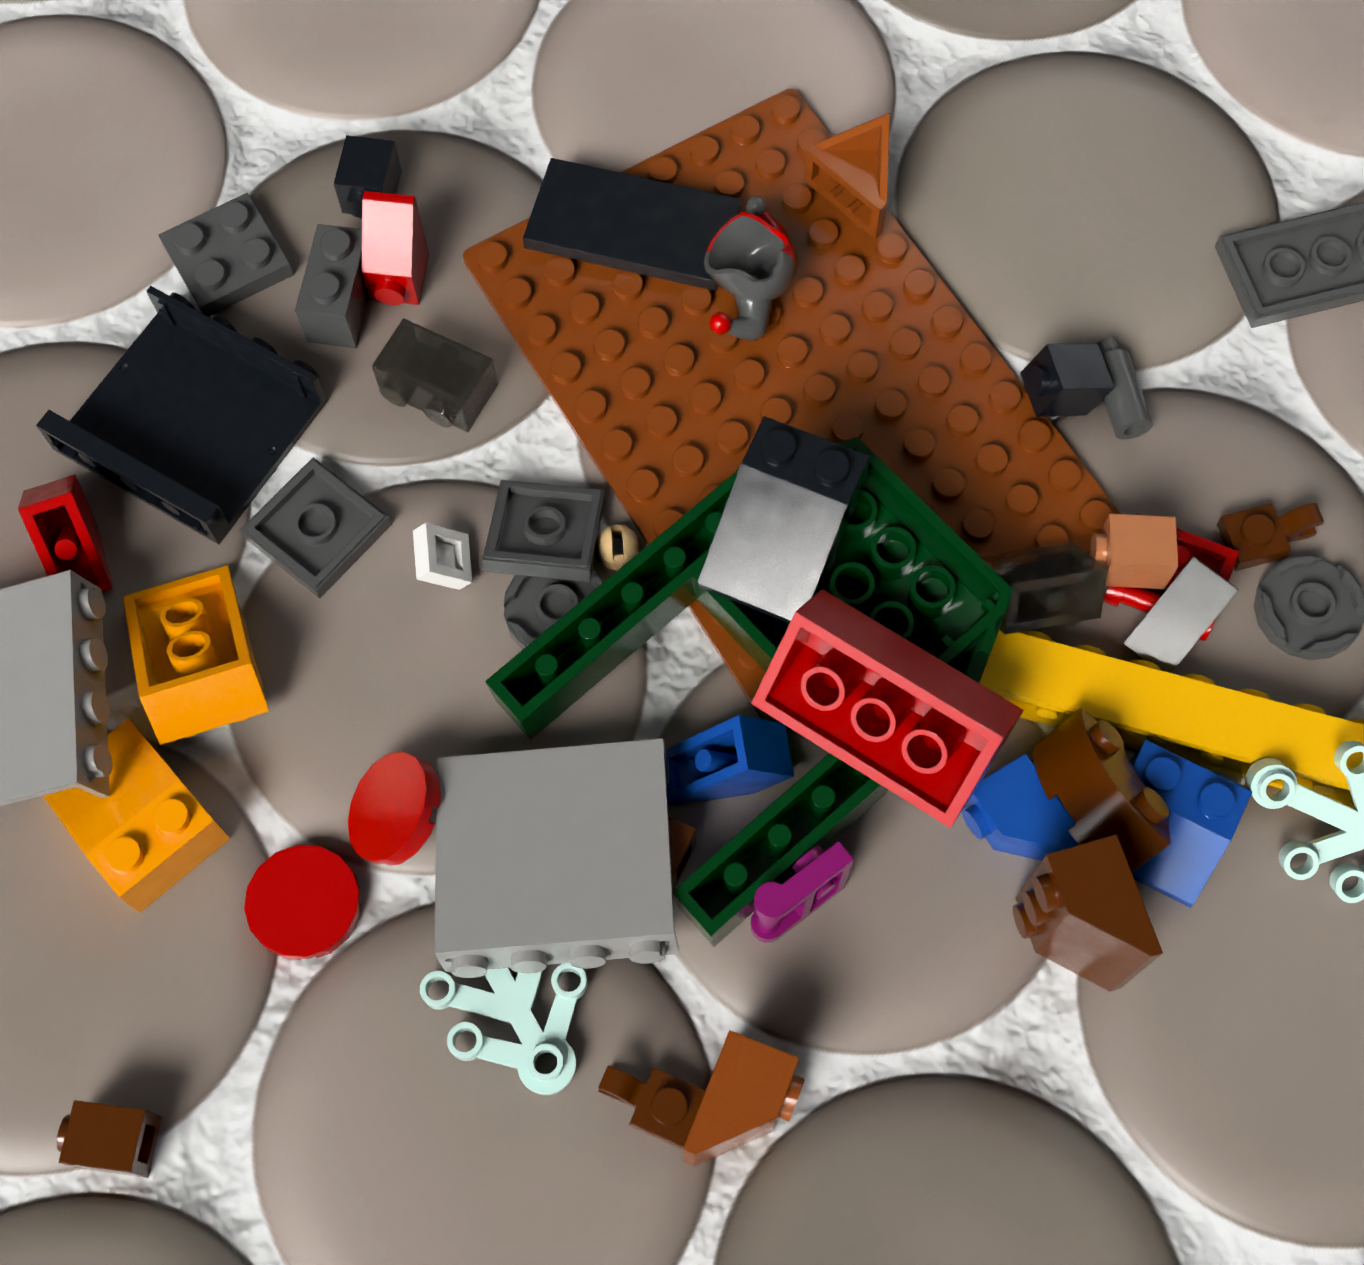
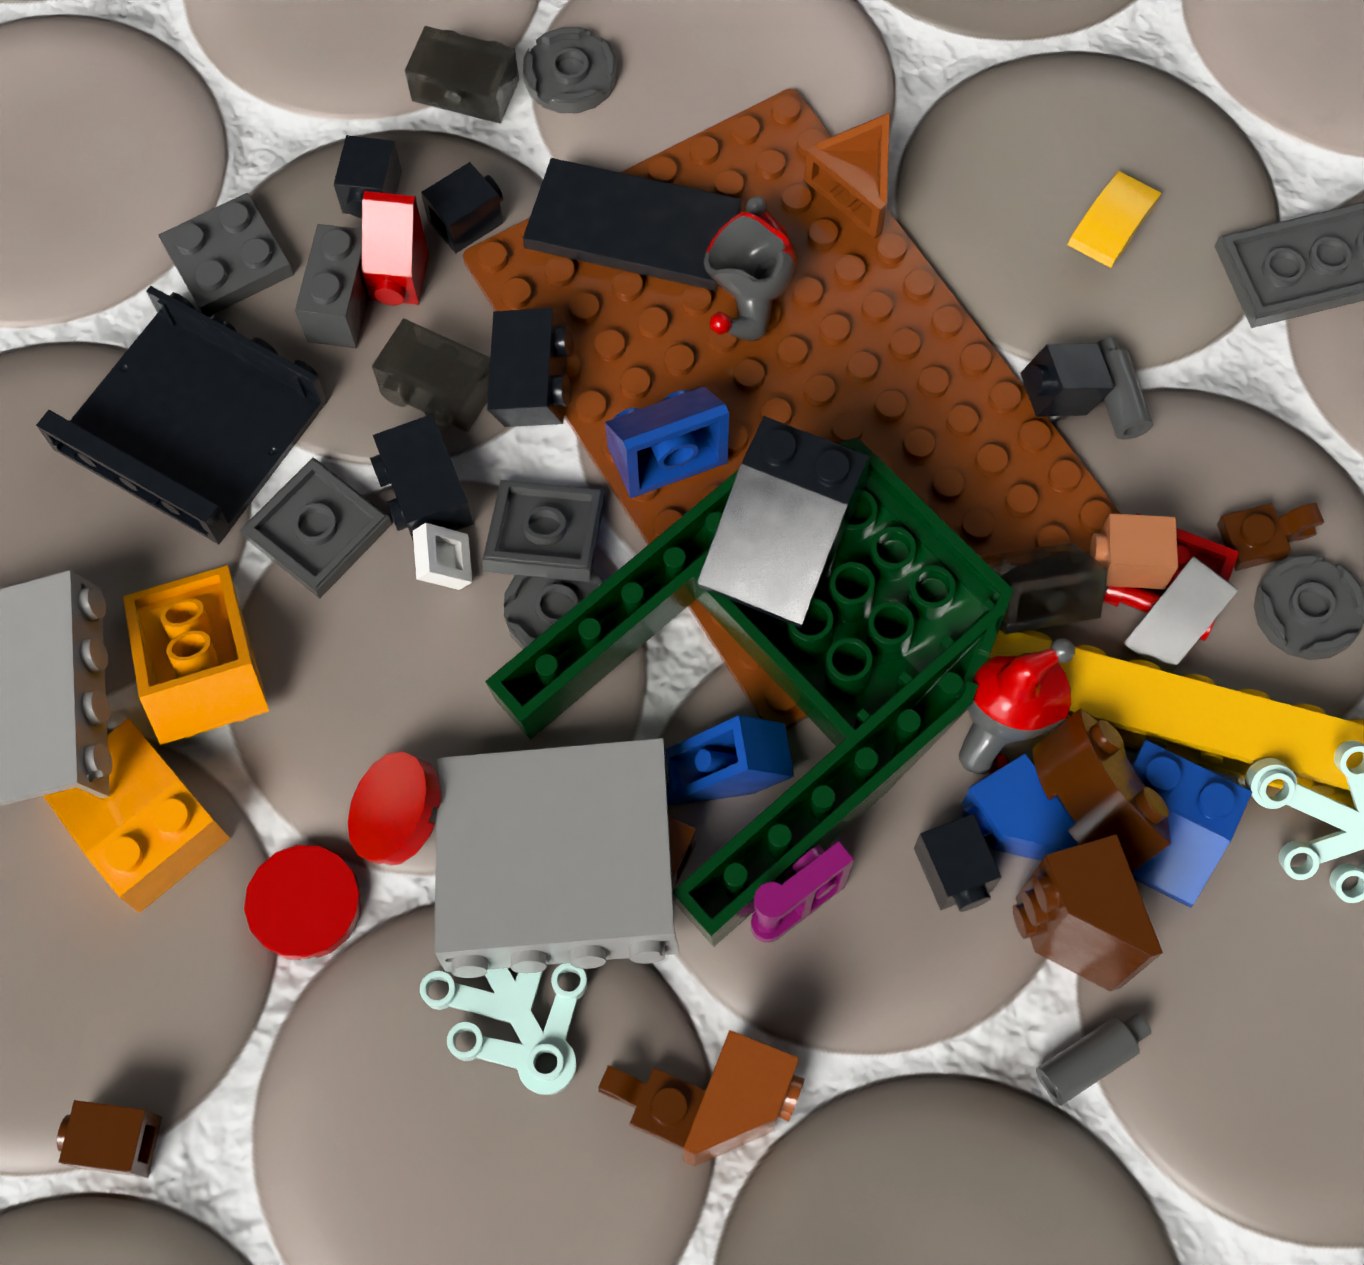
(65, 531): red slope -> none
(421, 477): none -> black brick
(462, 74): none -> clear smoke brick
(463, 206): none -> black brick
(529, 367): none -> black brick
(570, 70): none -> dark grey tile
(605, 546): tan hinge -> none
(669, 440): none -> blue slope
(885, 706): red slope -> none
(958, 864): none -> black brick
(1015, 703): none -> red piece
(1092, 1057): none -> dark grey cylinder
(1114, 219): none -> yellow slope

